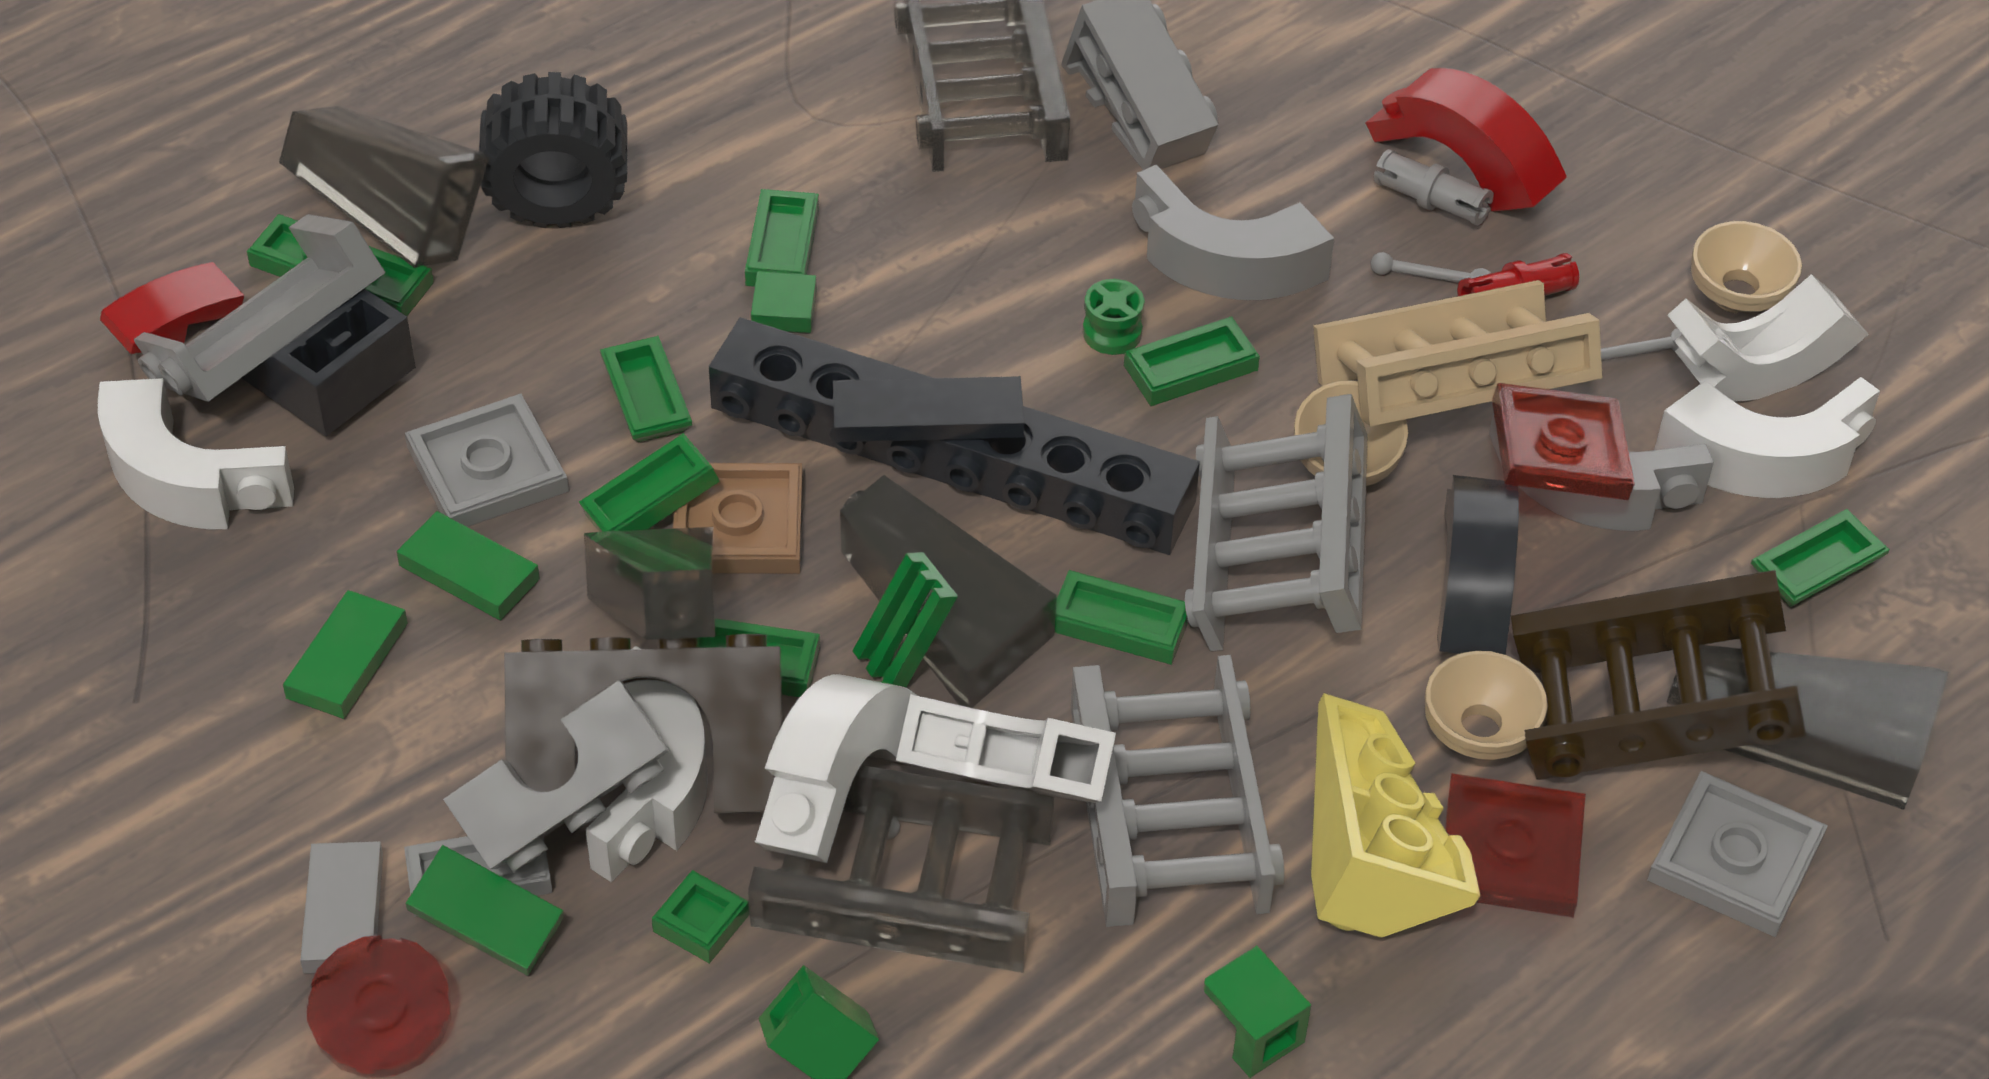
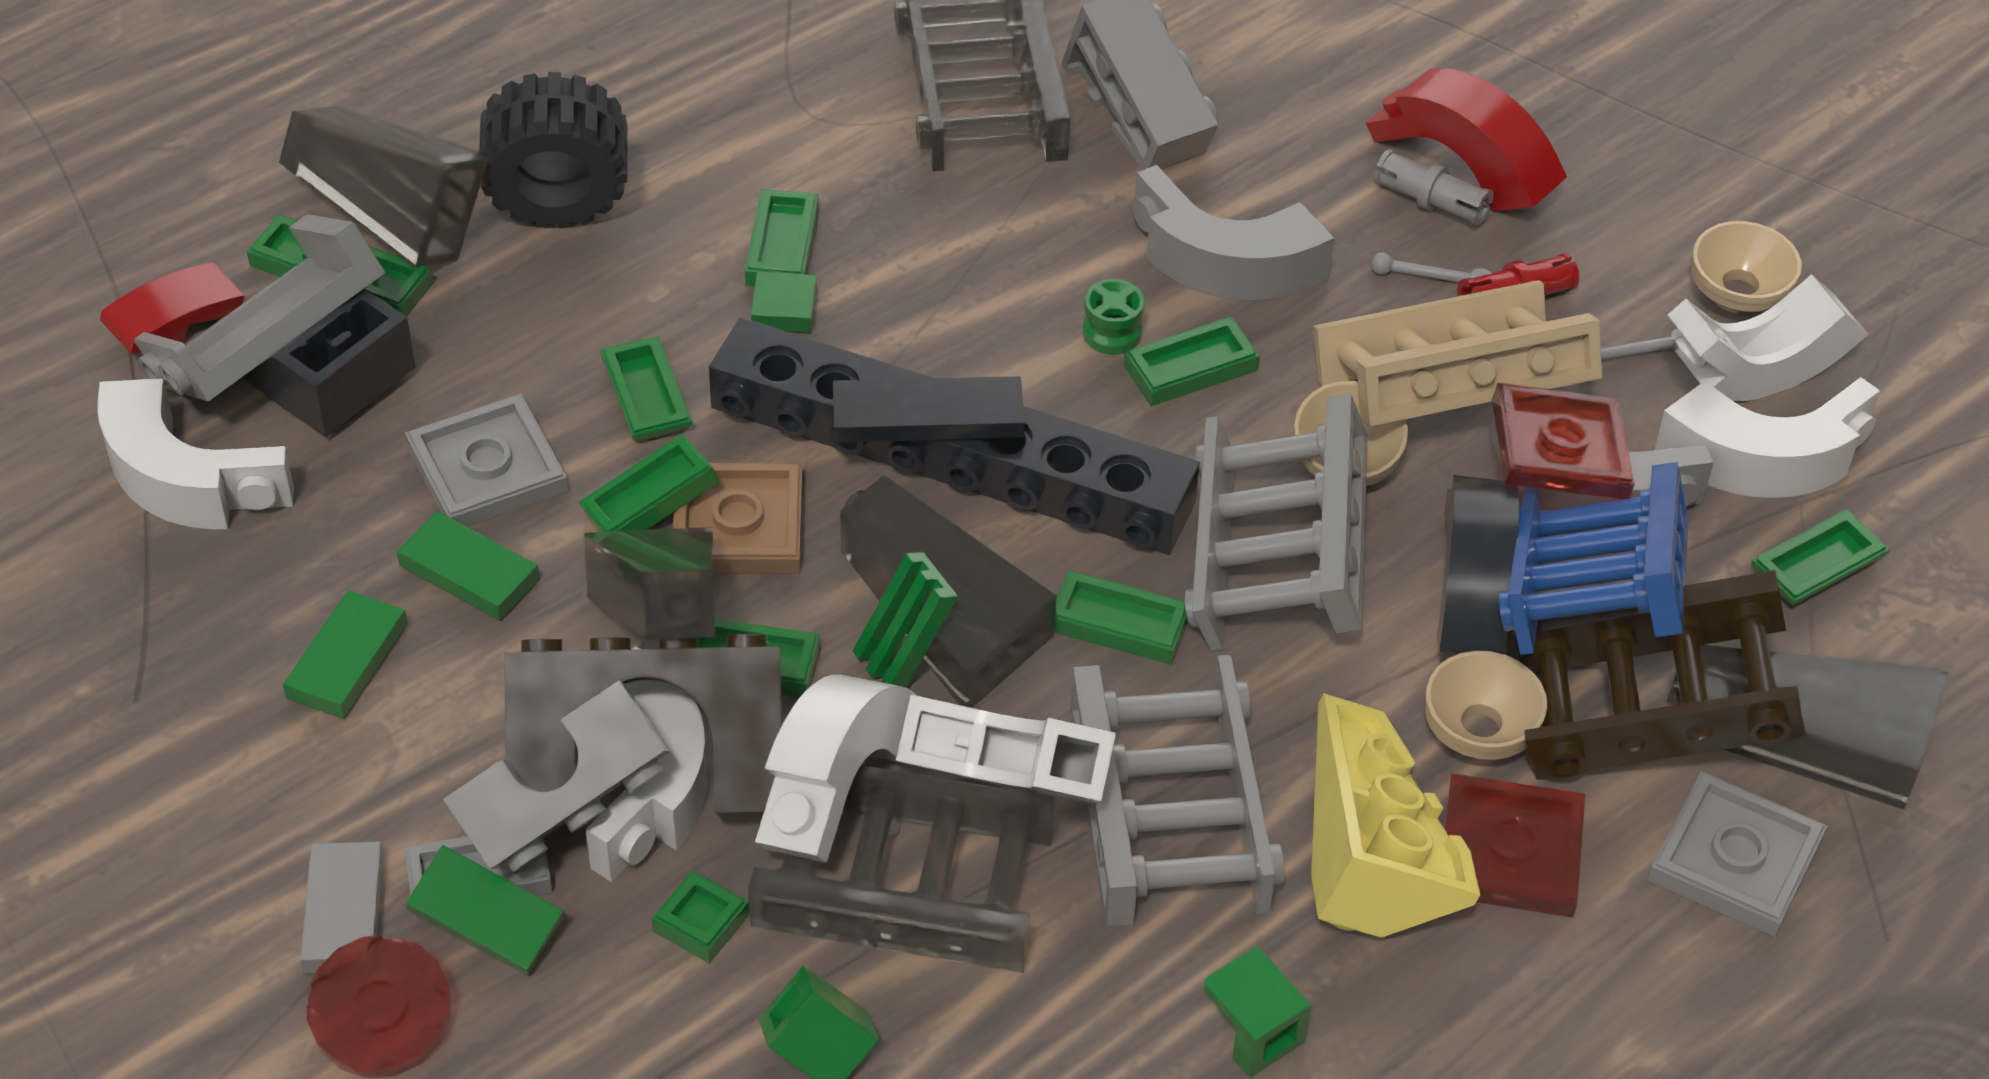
(1655, 567): none -> blue fence

